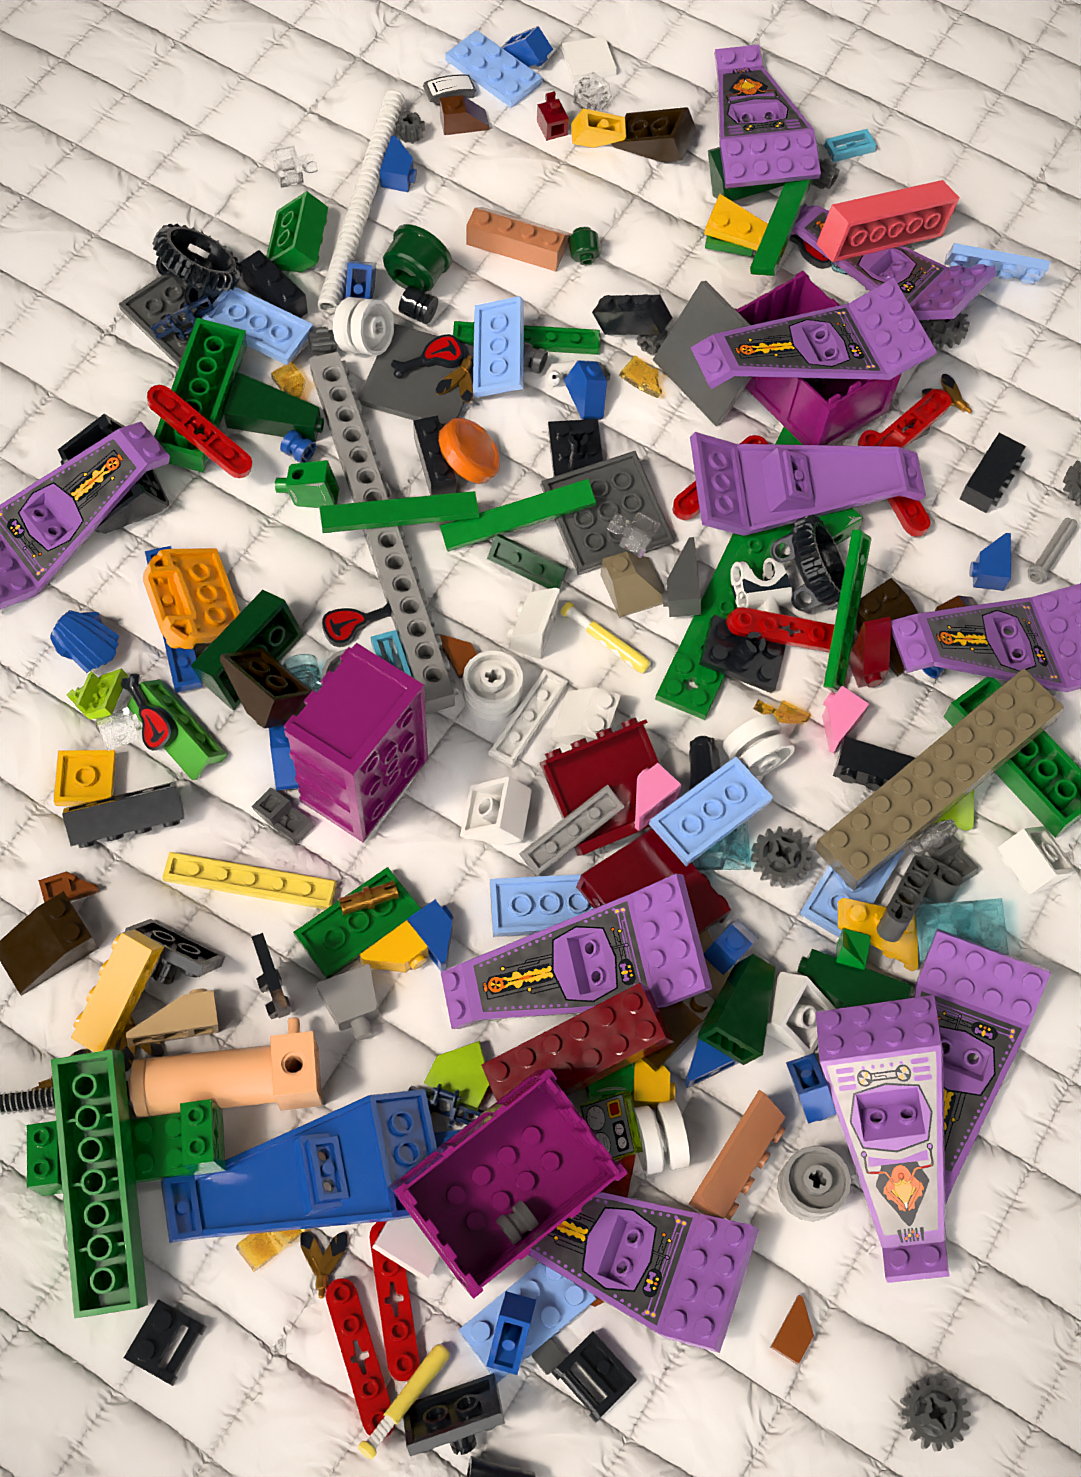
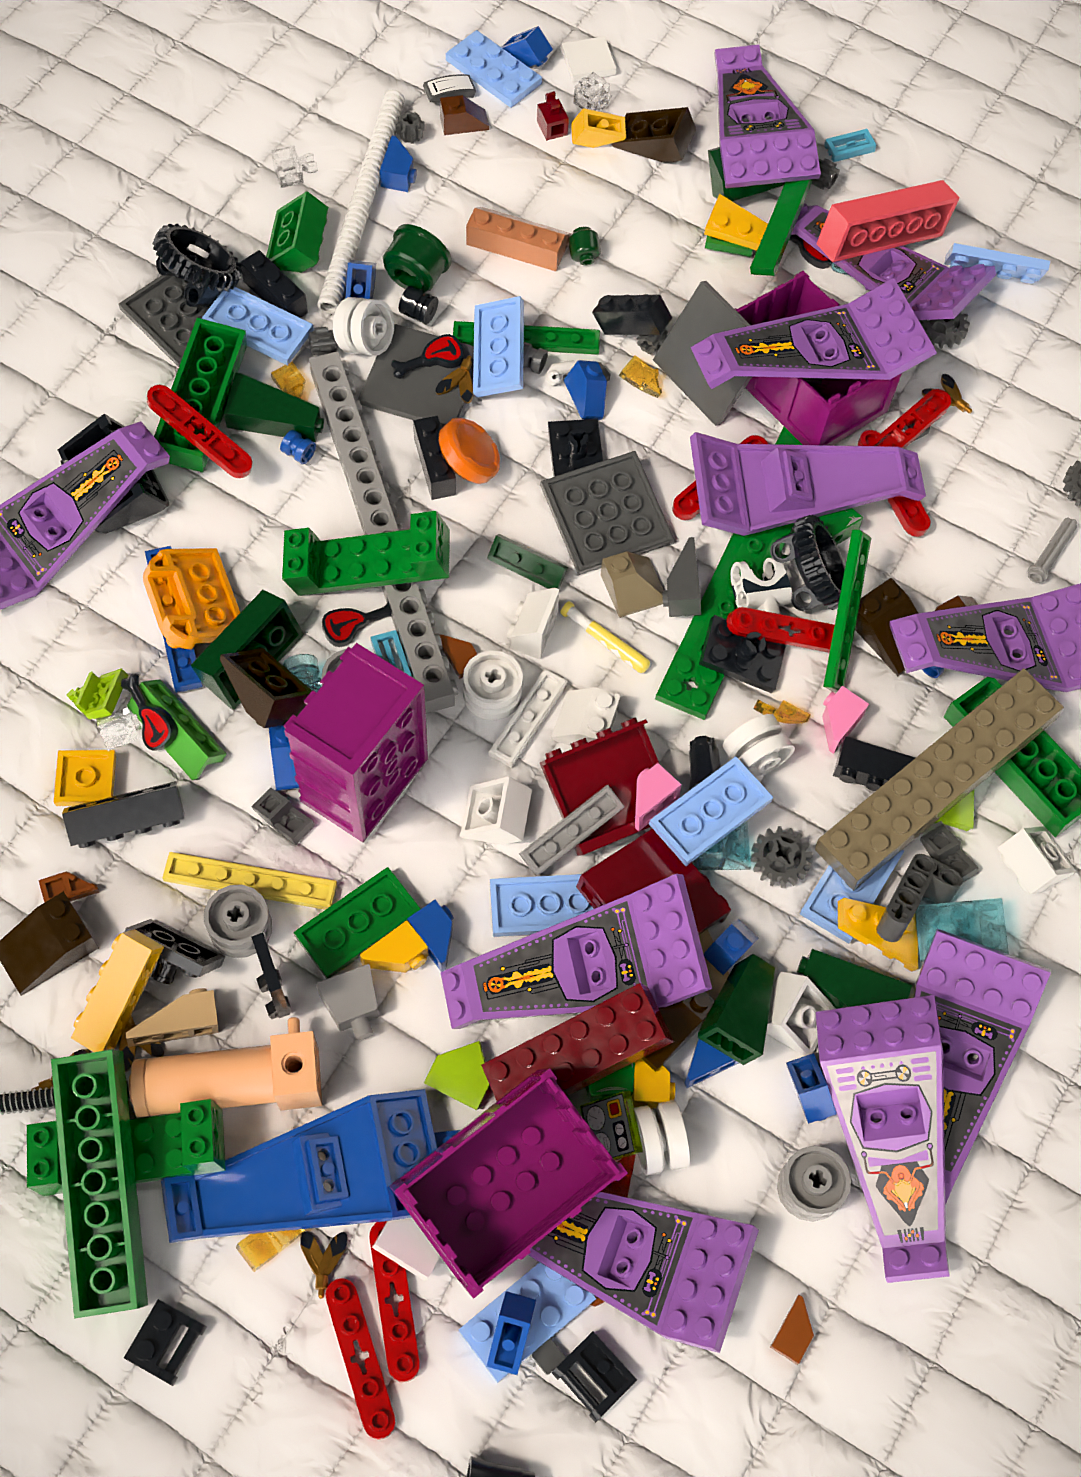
(84, 639): blue hair -> none
(190, 317): dark blue piece -> none
(234, 917): none -> light grey wheel
(310, 484): green torso -> none
(367, 560): none -> green plate
(368, 897): pearl gold pin -> none
(398, 512): green tile -> none
(410, 1393): light yellow piece -> none
(444, 1095): dark blue piece -> none
(454, 1417): black plate -> none
(518, 515): green tile -> none
(518, 1223): dark grey wheel -> none
(637, 533): clear brick -> none
(739, 1158): nougat slope -> none
(852, 948): green slope -> none
(871, 653): dark red slope -> none
(929, 1402): dark grey gear -> none
(933, 837): clear axle -> none
(993, 473): black brick -> none
(993, 565): blue slope -> none

